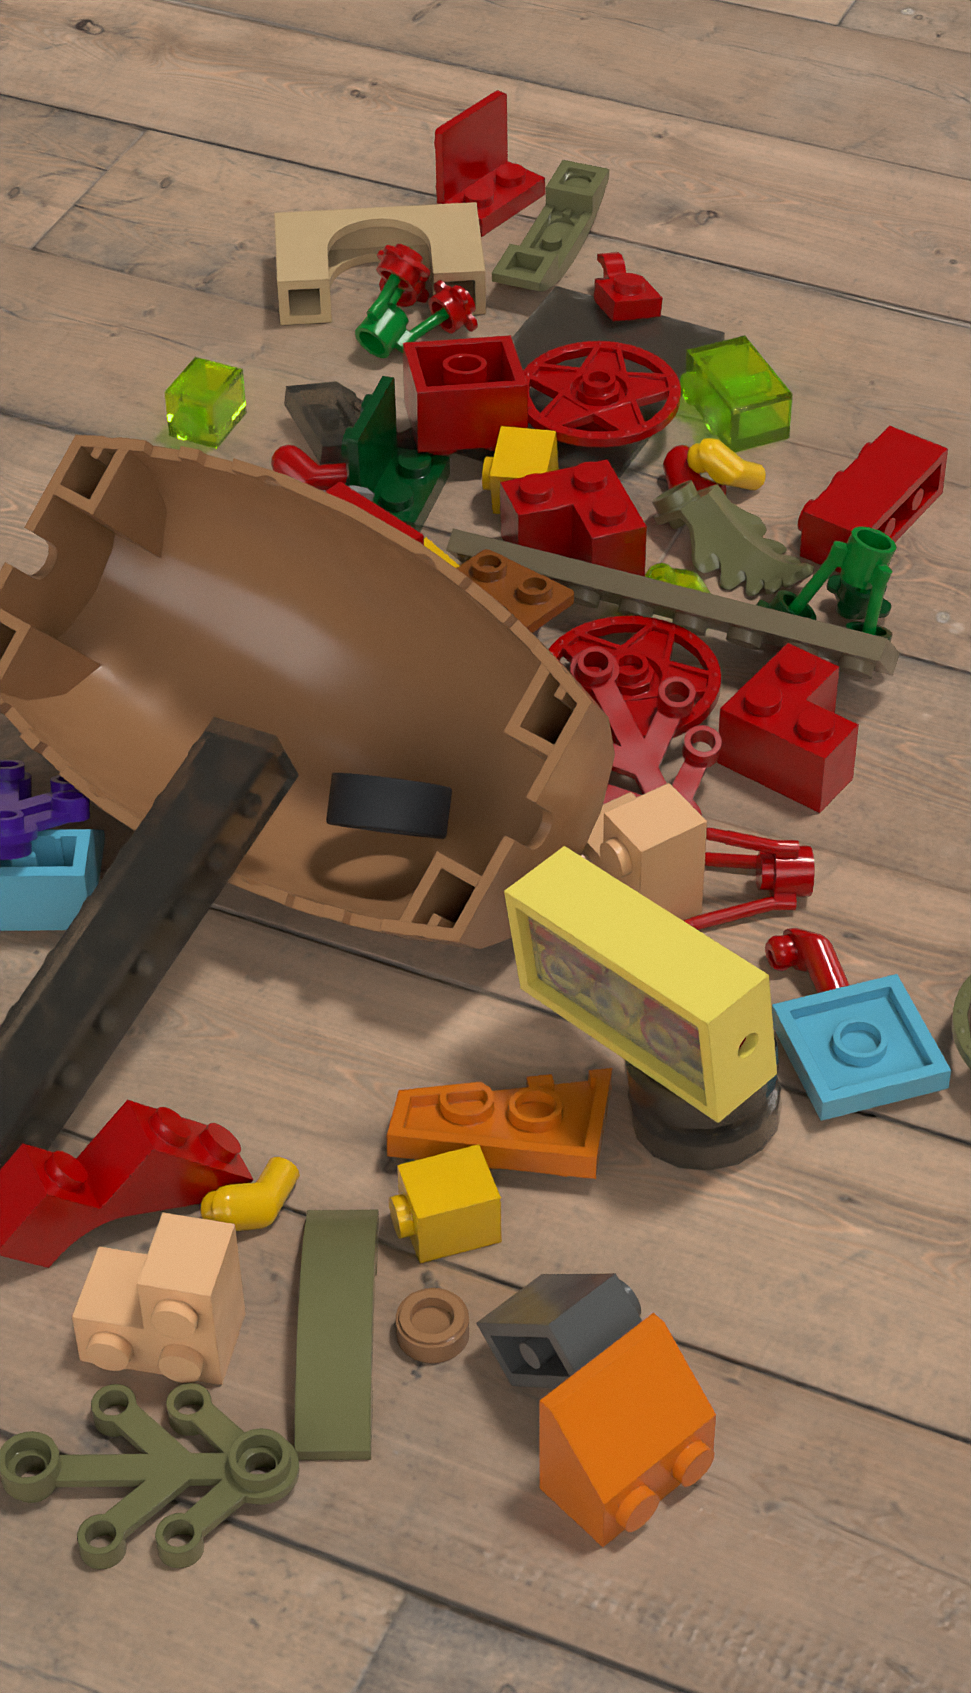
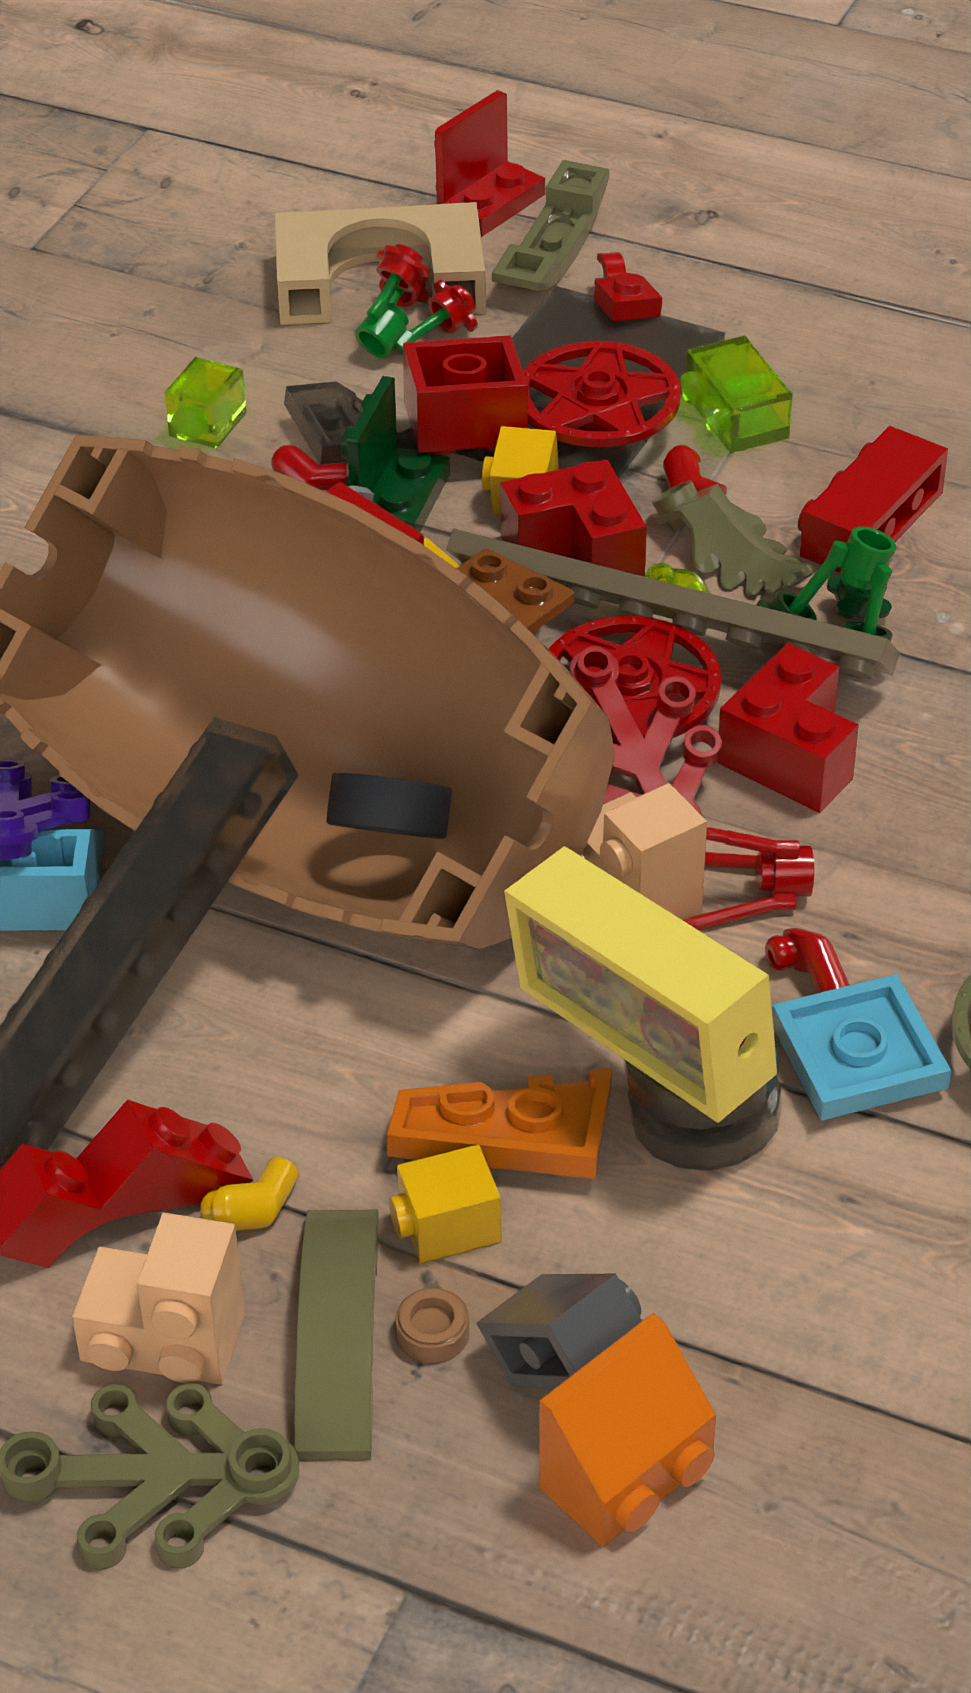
(725, 465): yellow arm -> none

